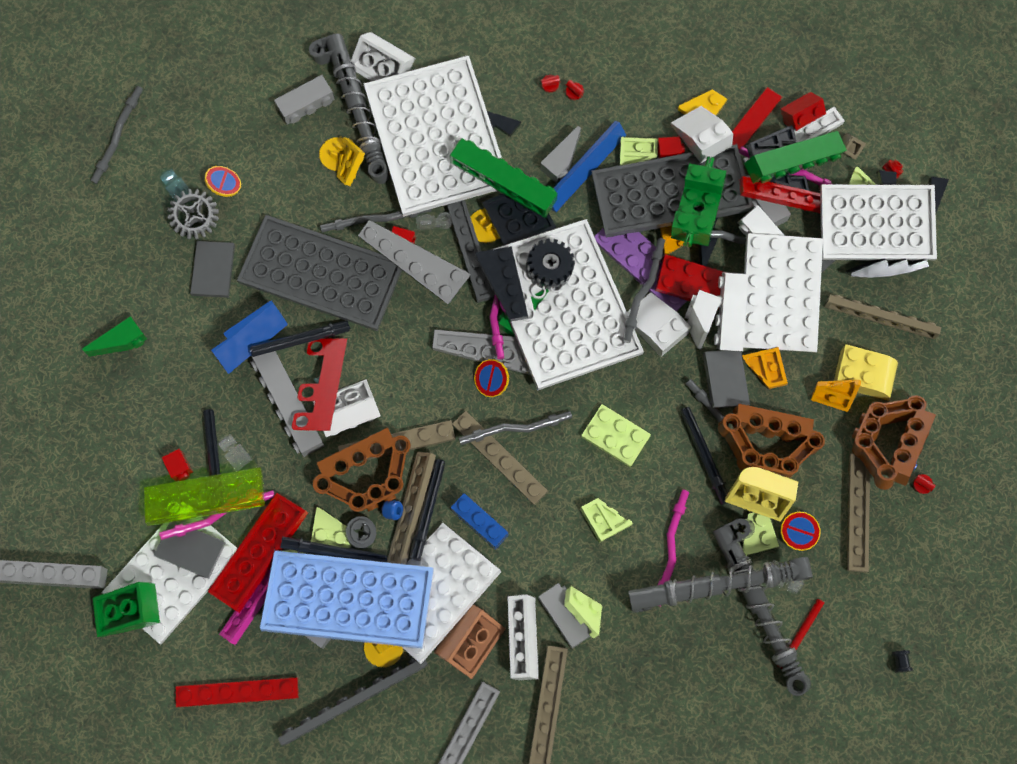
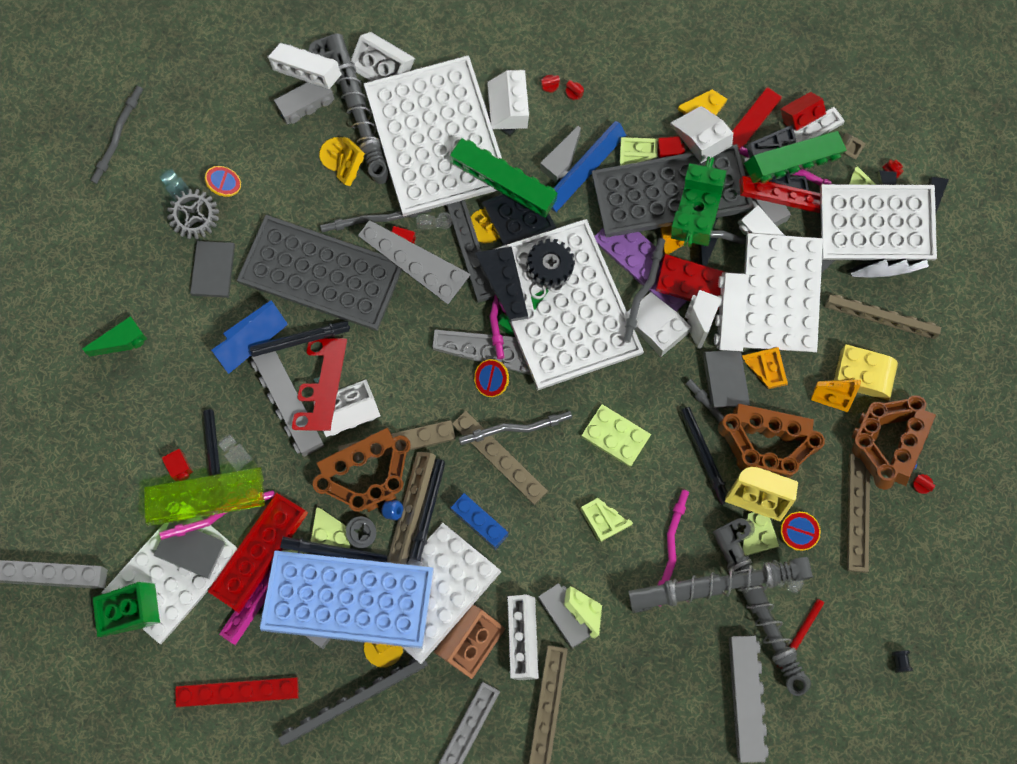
(305, 65): none -> white brick
(508, 100): none -> white slope
(747, 699): none -> light grey brick

